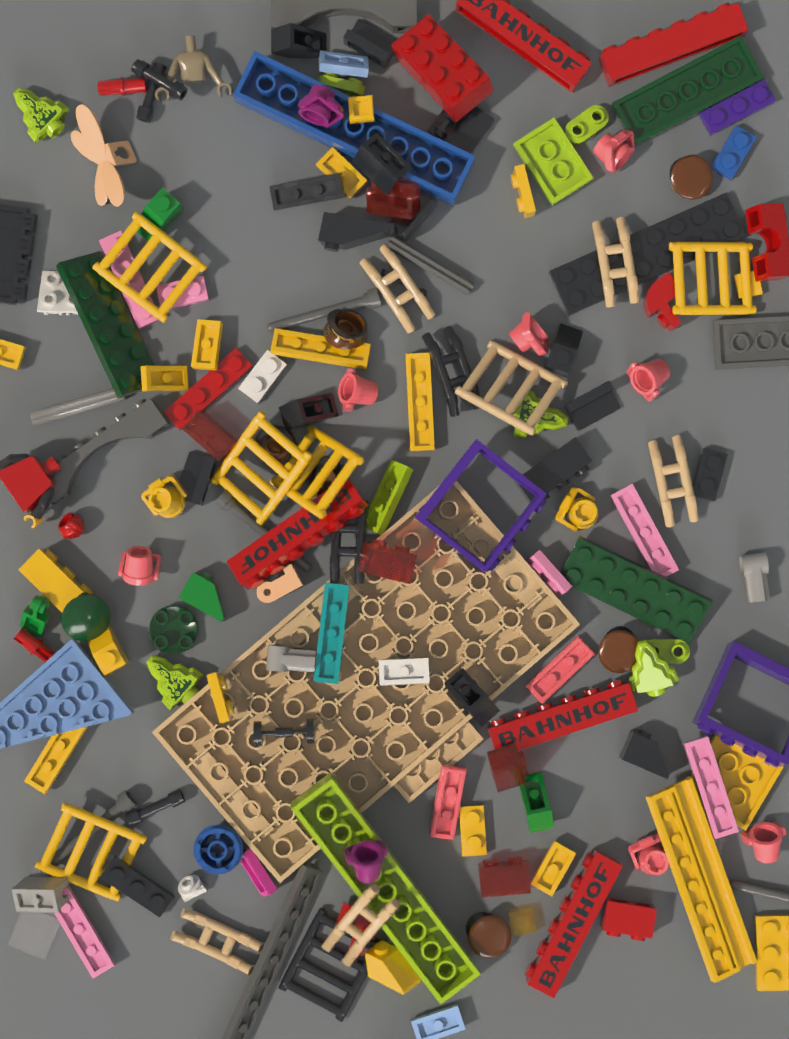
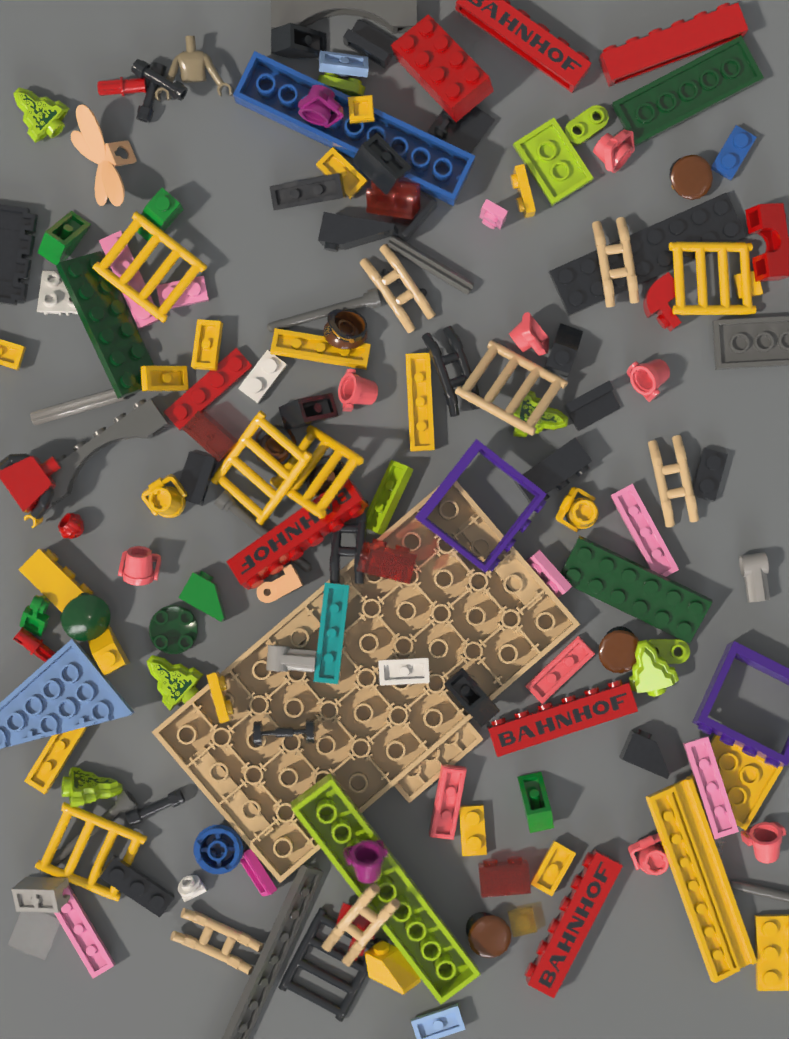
(63, 238): none -> green slope
(87, 787): none -> lime rock
(493, 215): none -> bright pink plate
(507, 767): clear red brick -> none
(628, 918): red brick -> none
(737, 107): dark purple plate -> none

